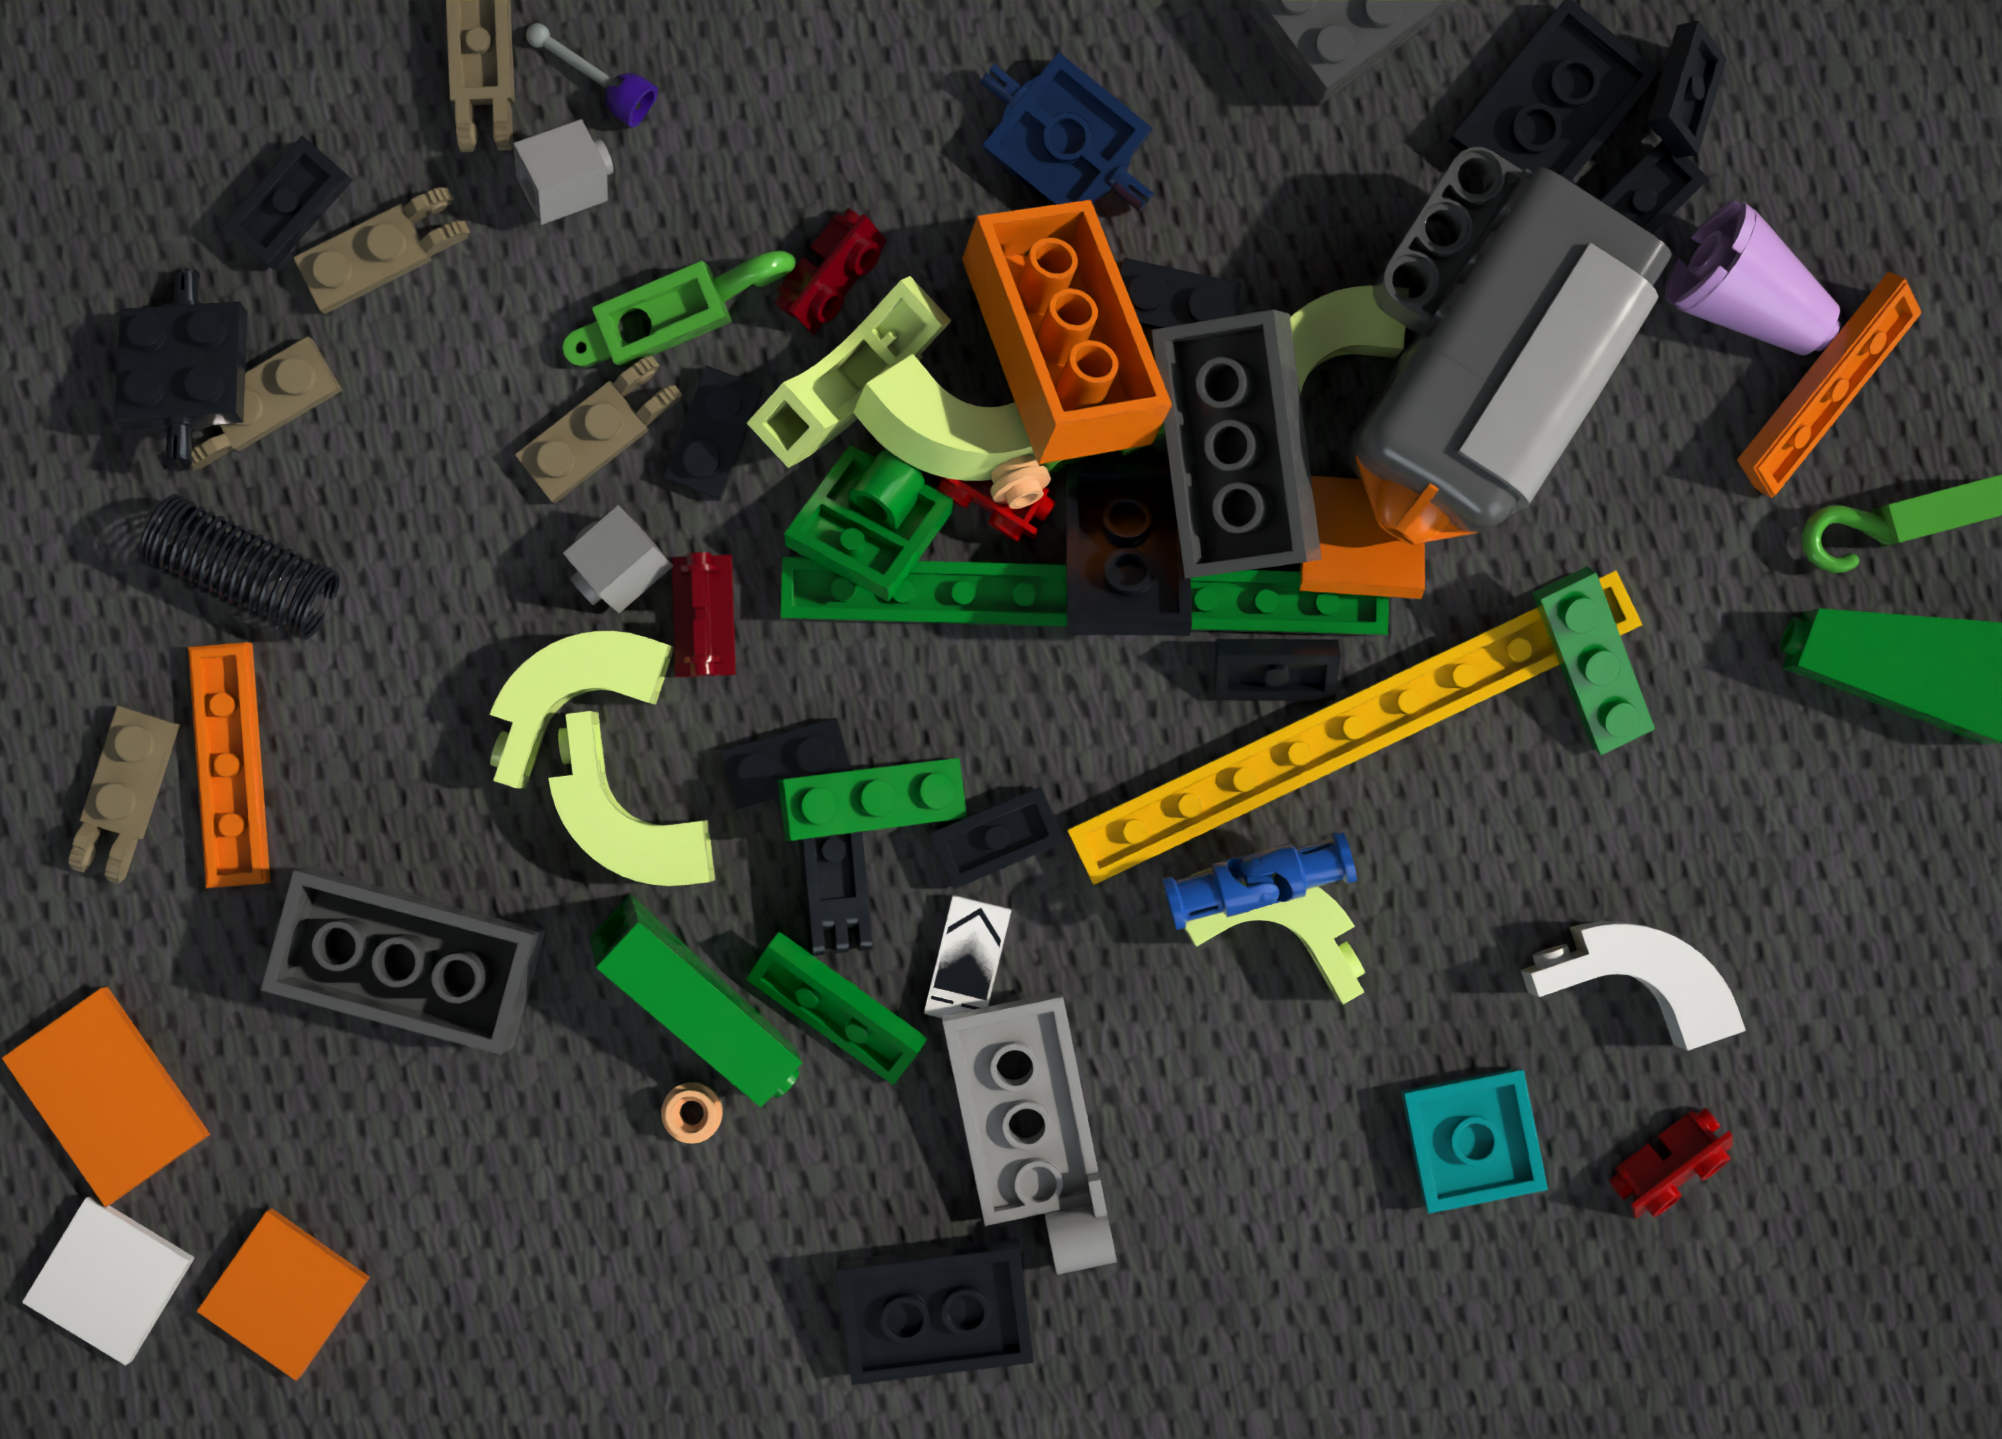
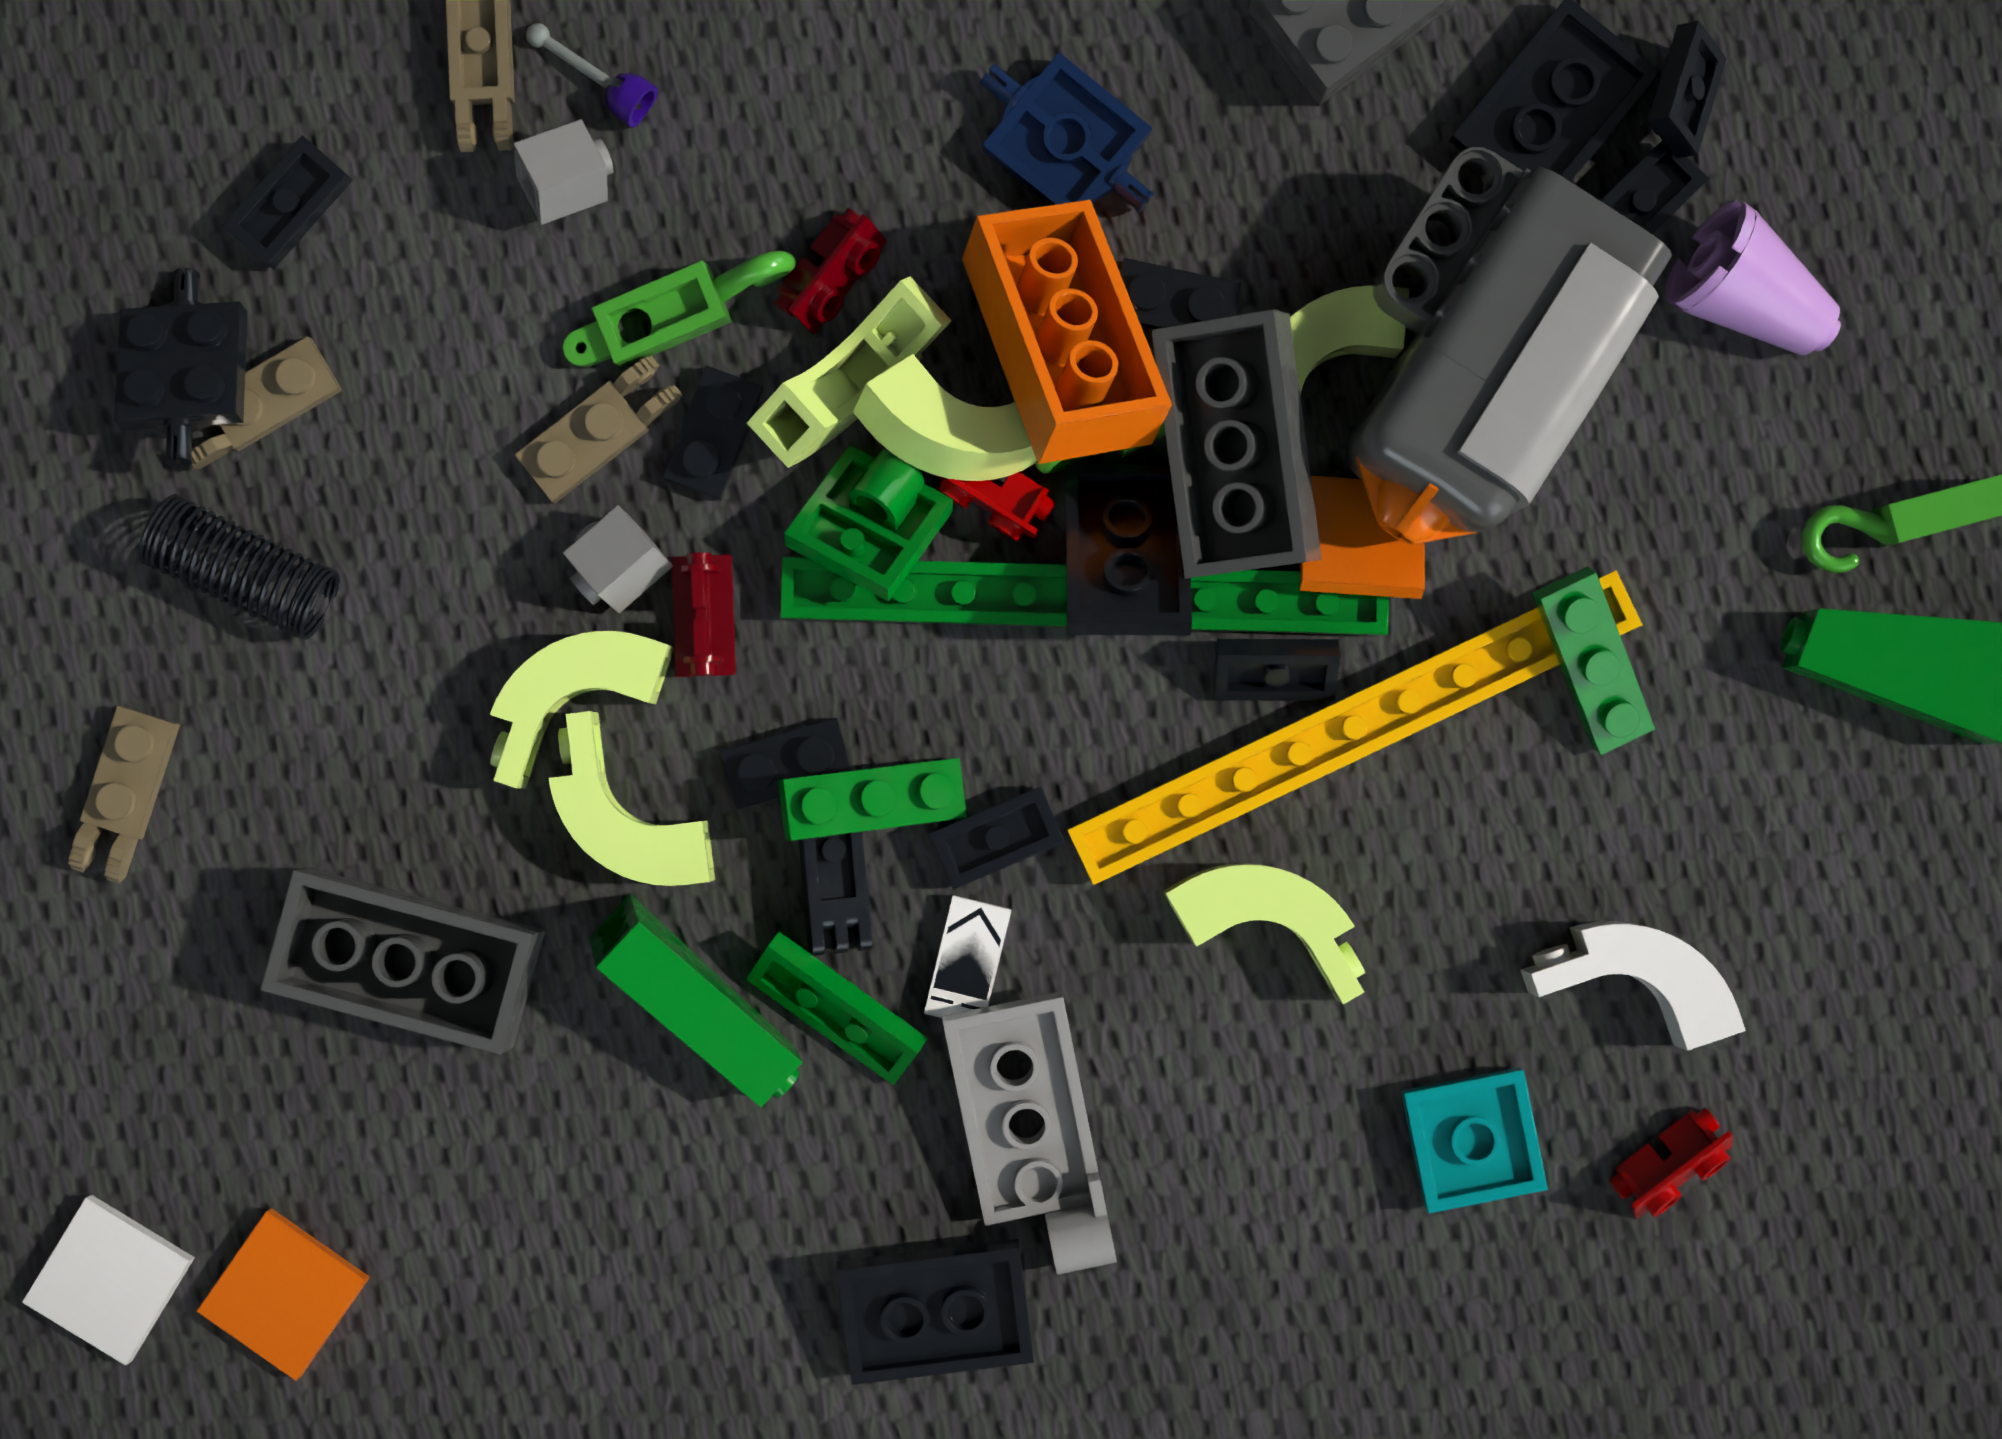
(105, 1096): orange tile -> none
(229, 765): orange tile -> none
(377, 251): dark tan hinge -> none
(678, 1126): light nougat plate -> none
(1019, 482): light nougat plate -> none
(1295, 872): blue piece -> none
(1830, 385): orange tile -> none

